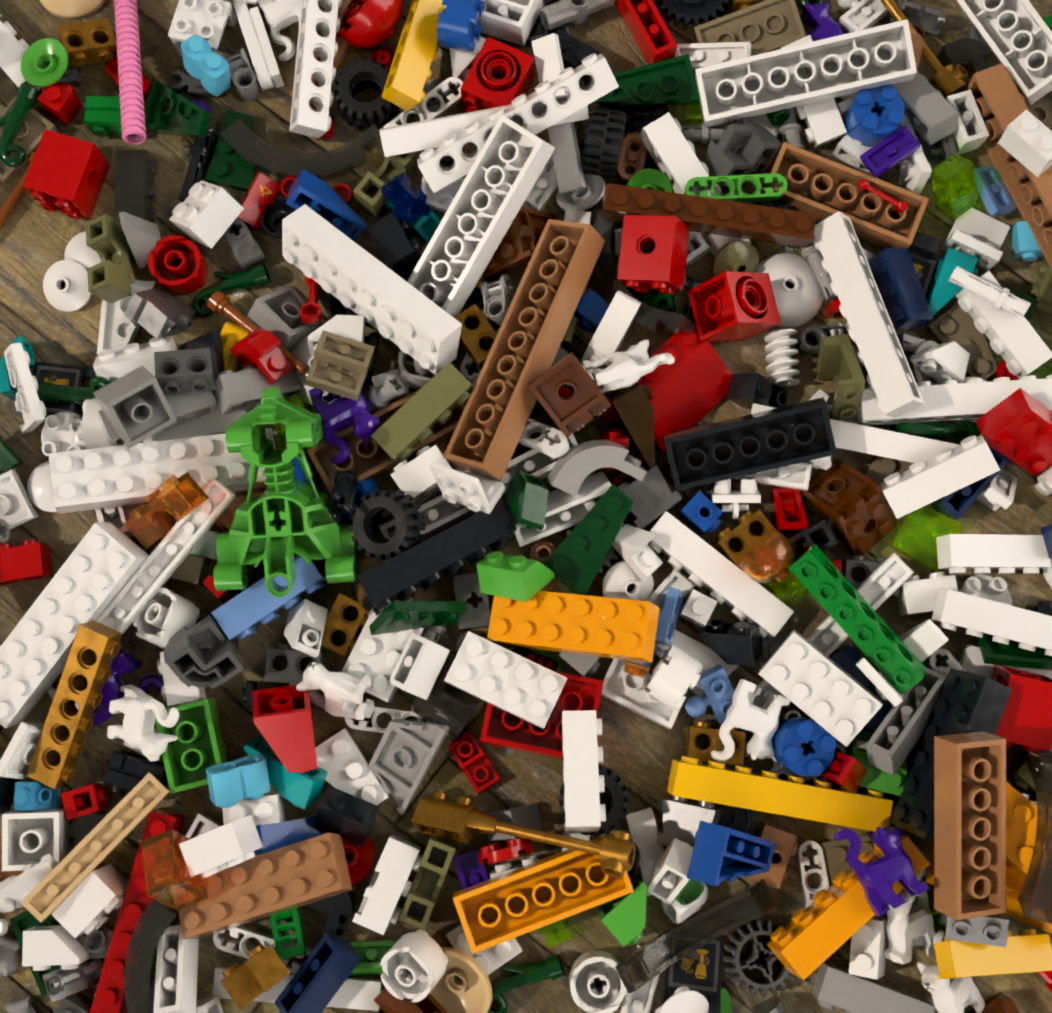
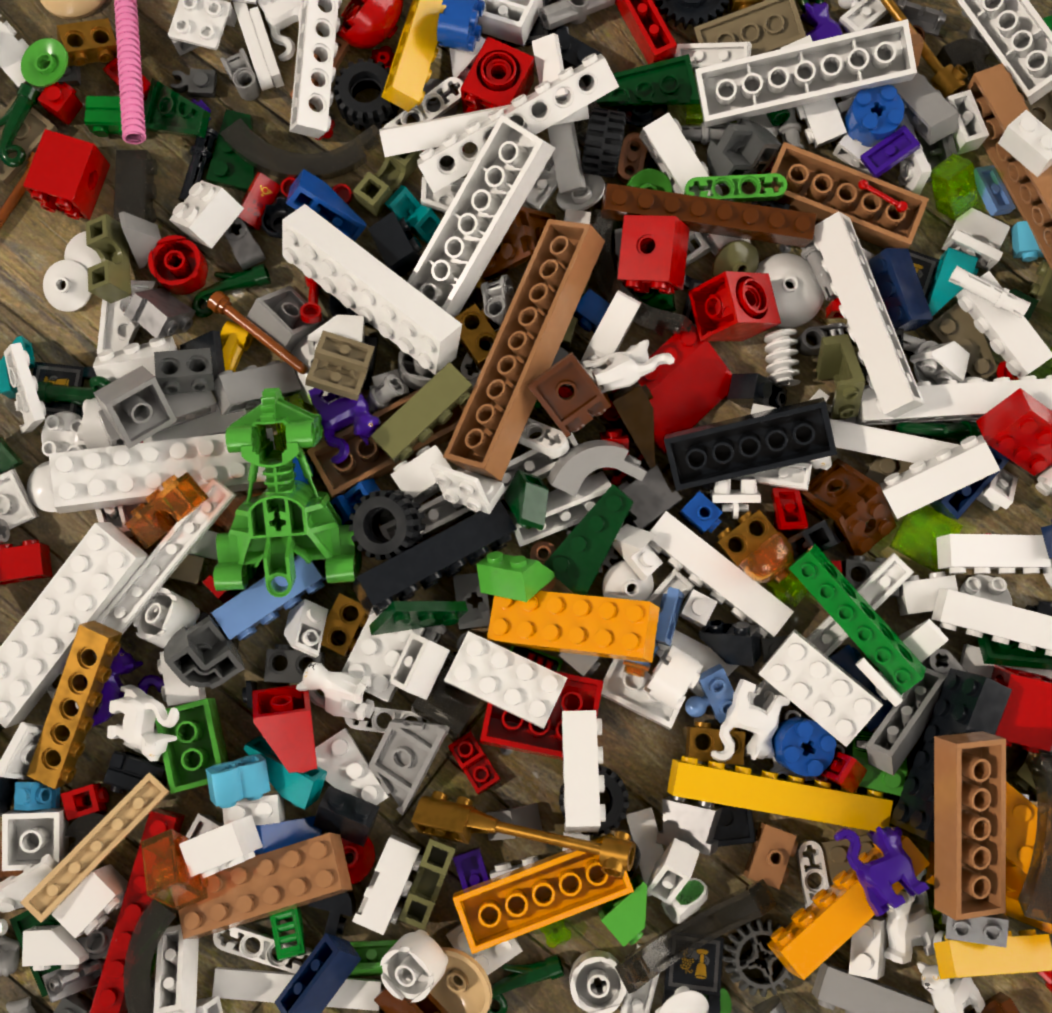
(206, 65): medium azure brick -> none
(254, 976): pearl gold brick -> none
(261, 350): red brick -> none
(343, 494): black piece -> none
(407, 202): clear blue hips -> none
(496, 852): red plate -> none
(727, 854): blue wedge -> none
(924, 245): black slope -> none

